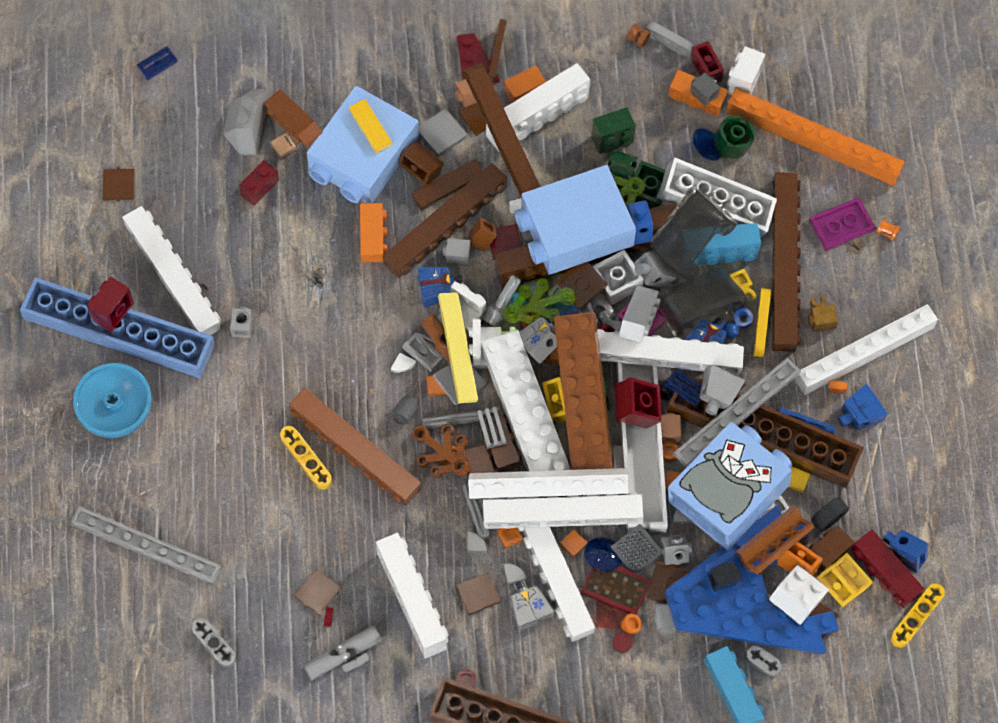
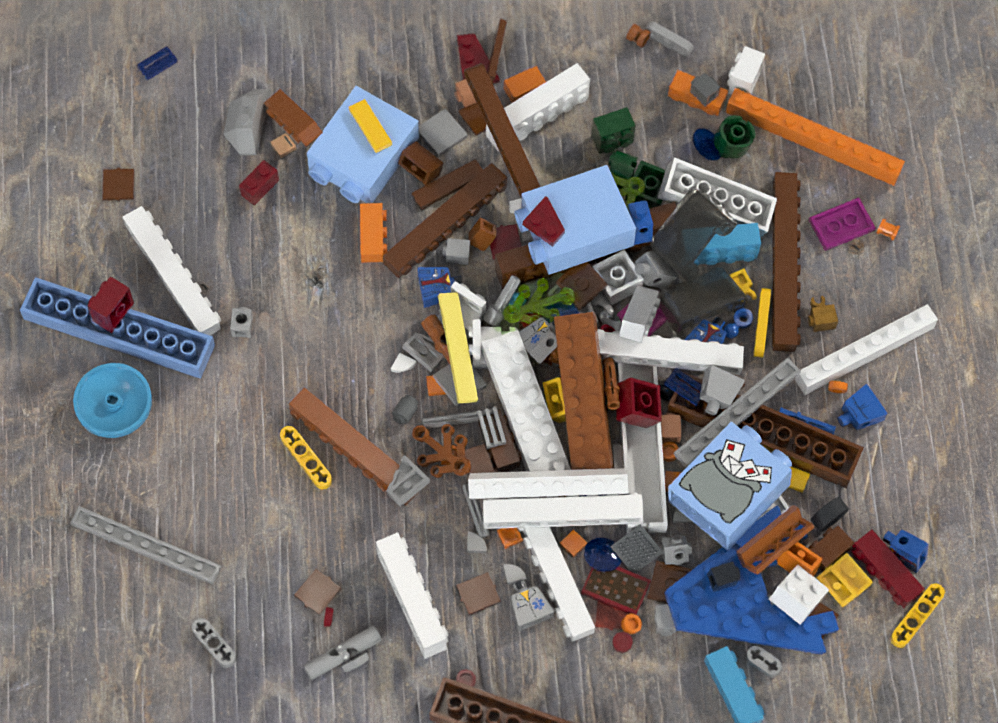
(406, 482): none -> light grey wing
(545, 222): none -> dark red wing
(612, 399): none -> dark orange pin
(707, 61): dark red brick -> none

